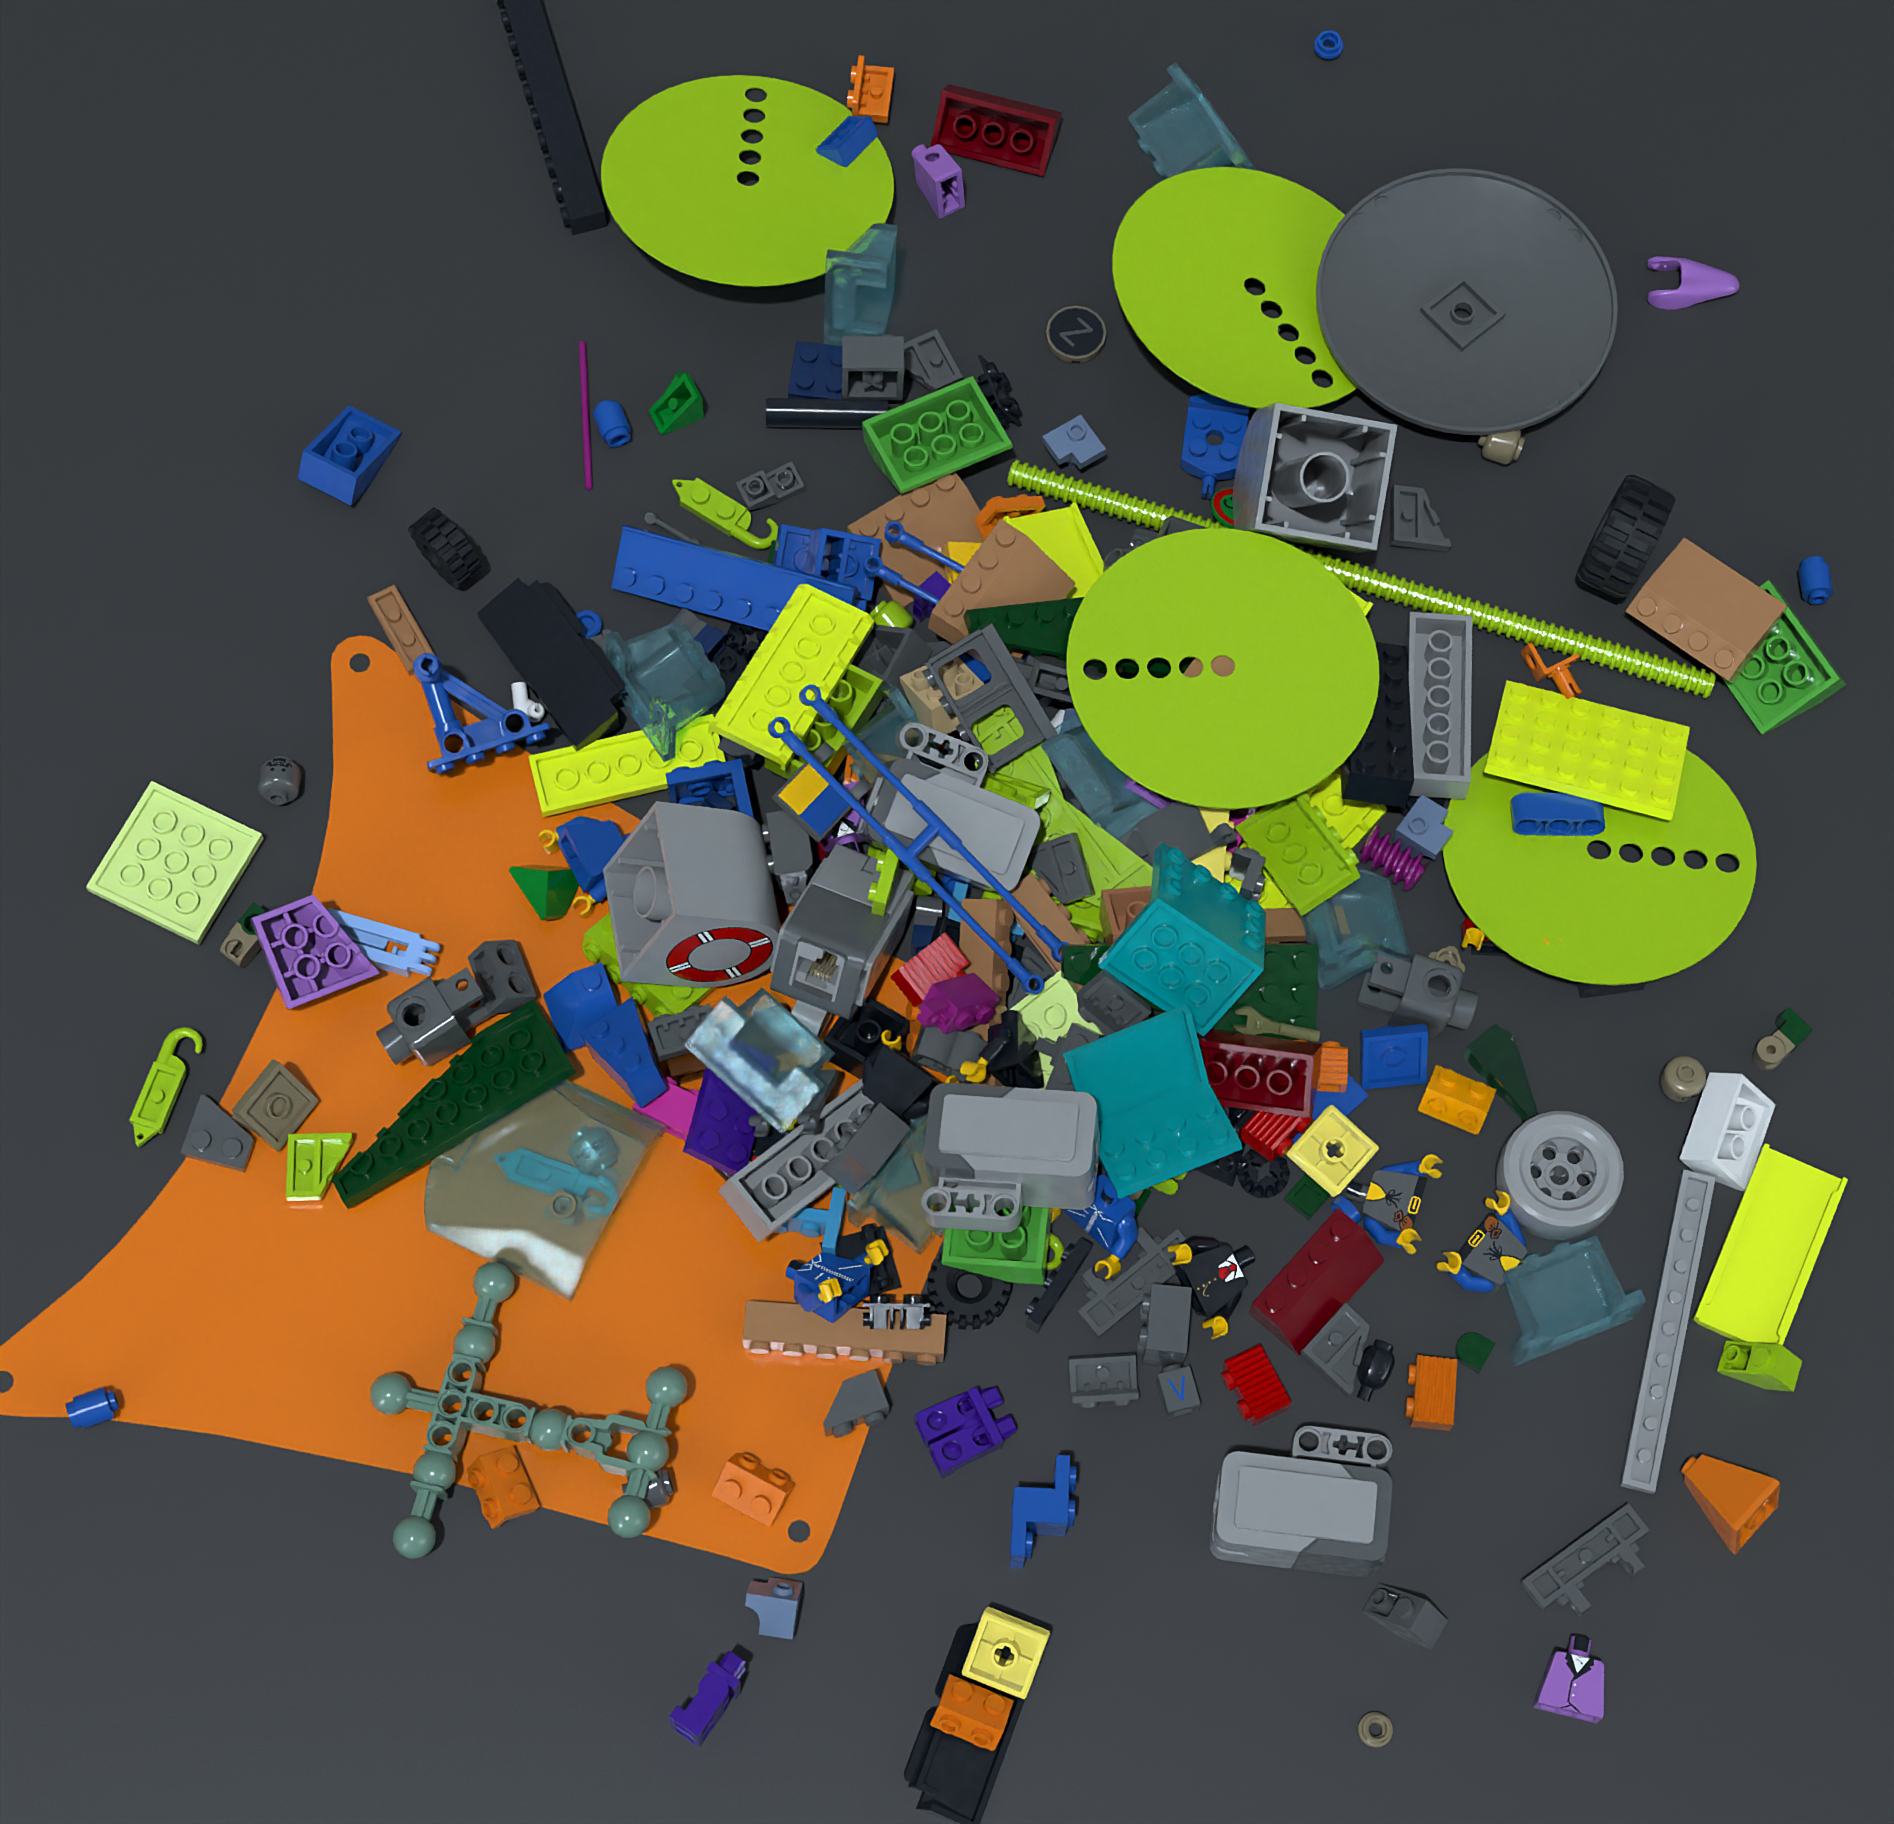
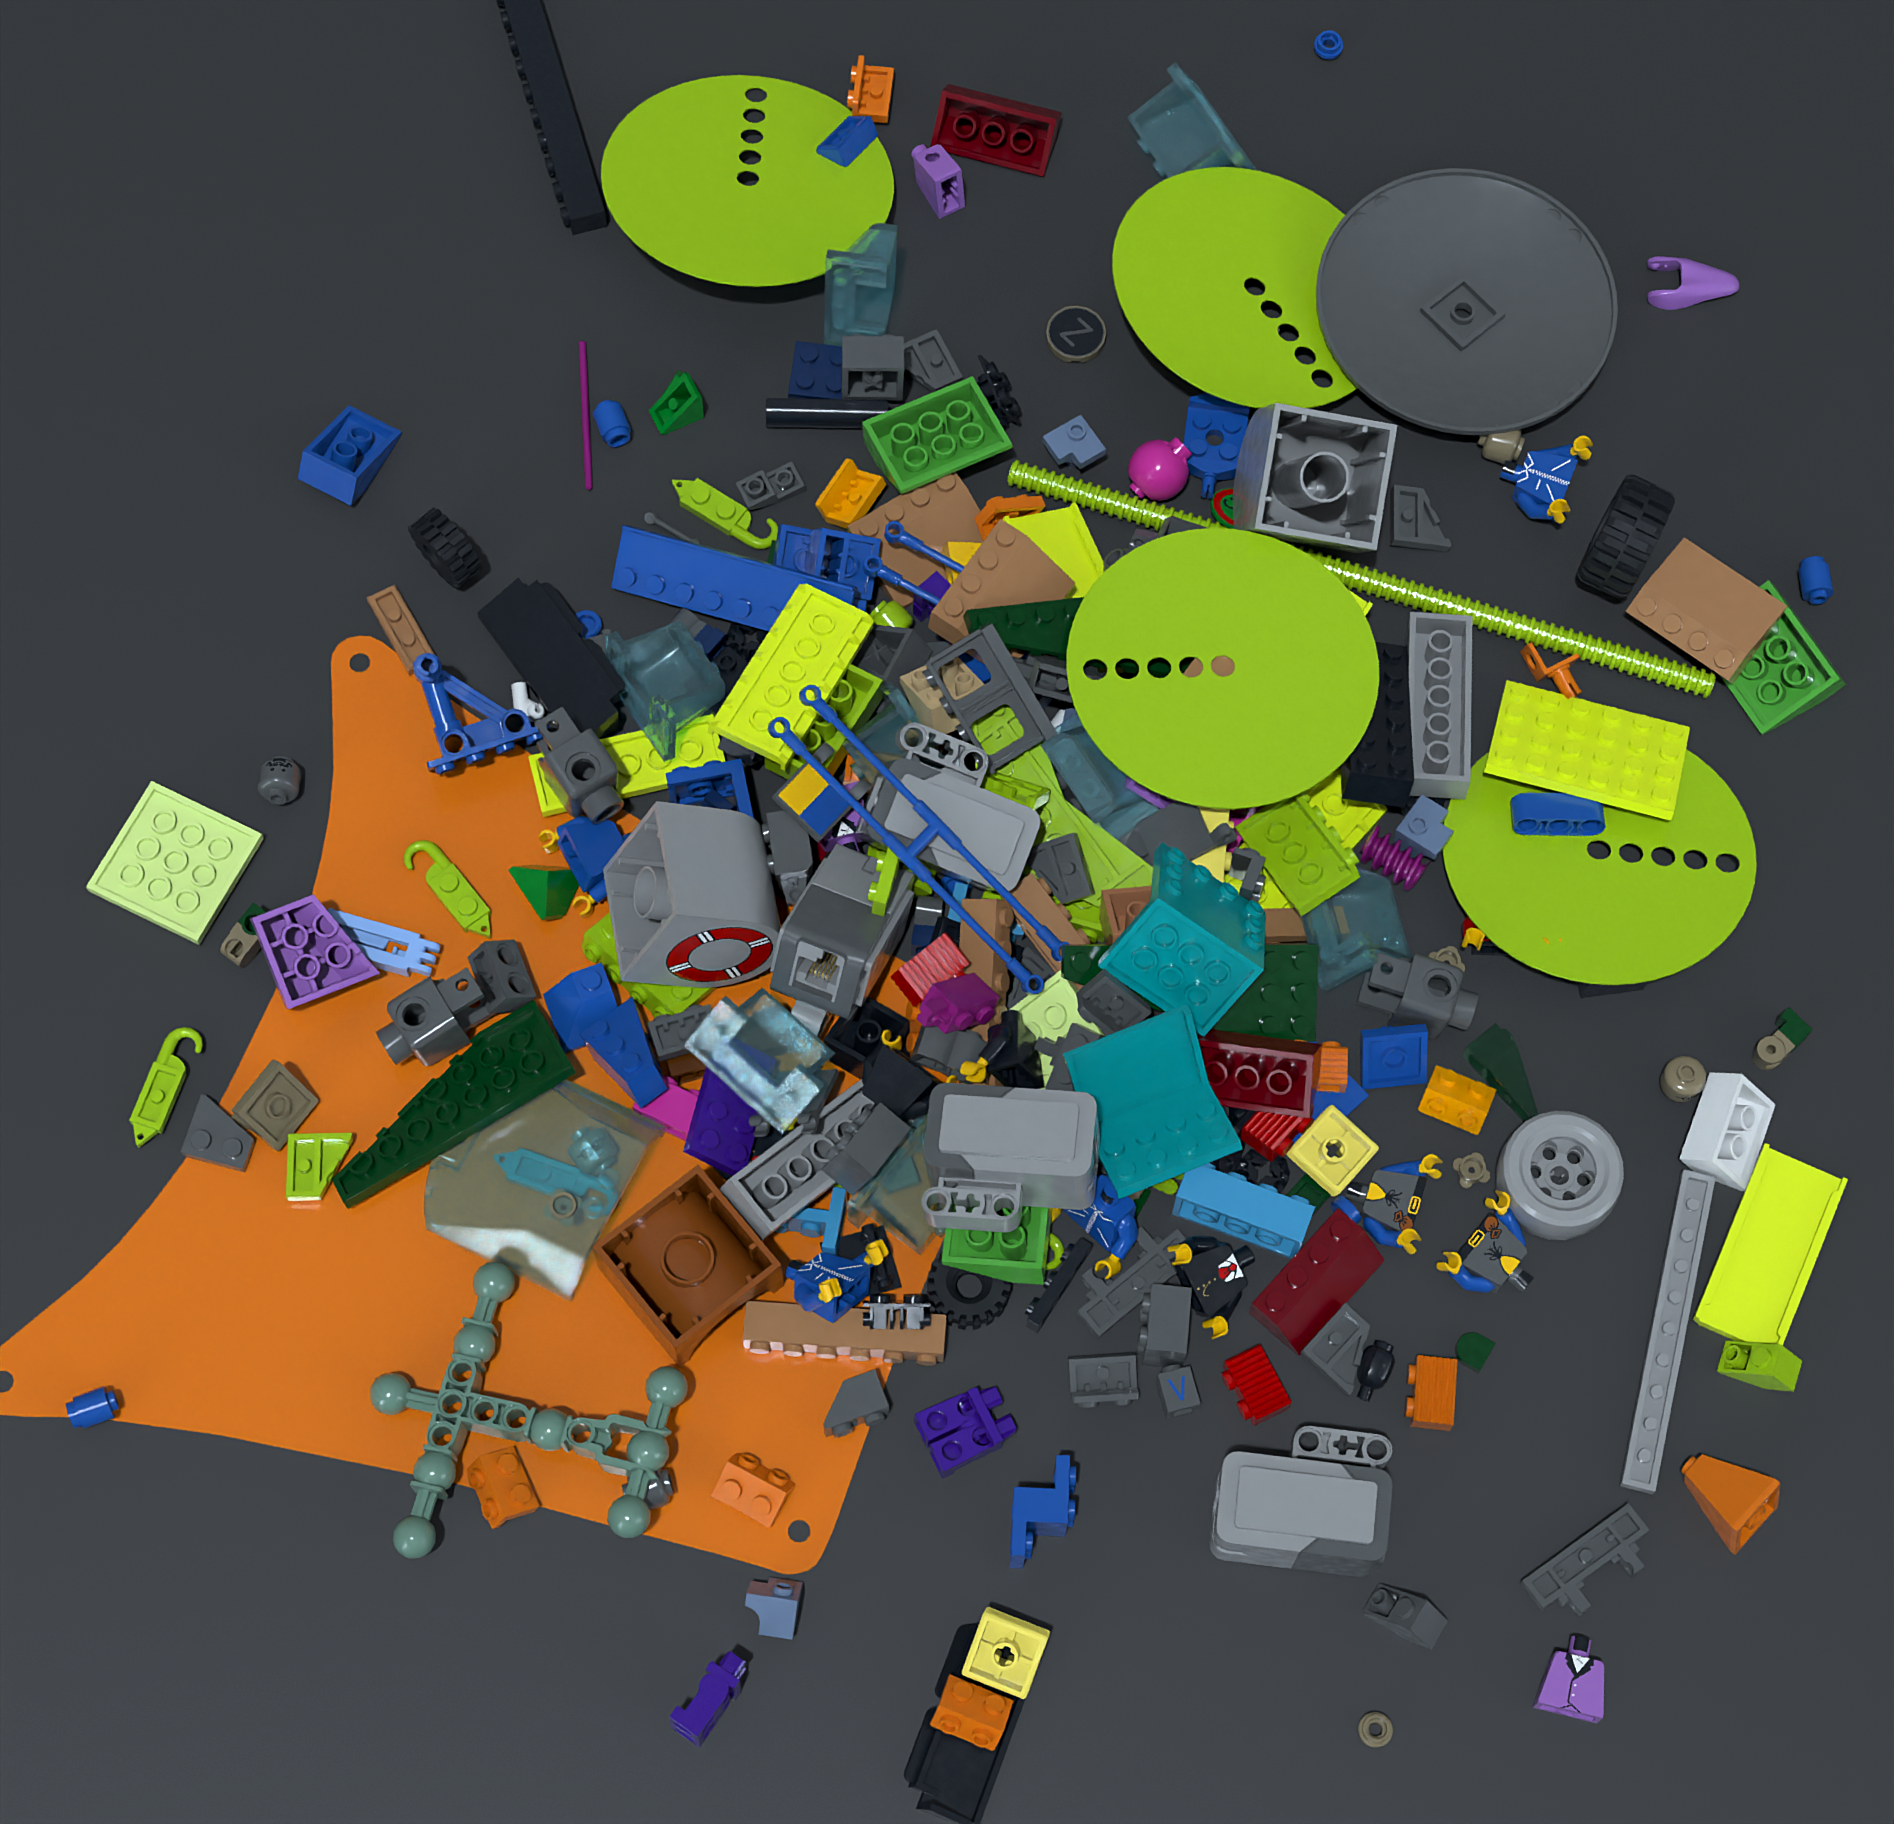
(452, 889): none -> lime plate
(578, 769): none -> dark grey piece
(686, 1263): none -> dark orange piece
(849, 495): none -> light orange bracket
(1159, 469): none -> dark pink brick
(1243, 1209): none -> dark azure brick
(1260, 1024): olive piece -> none
(1473, 1161): none -> dark tan plate
(1545, 479): none -> blue torso
(1566, 1298): clear light blue windscreen -> none

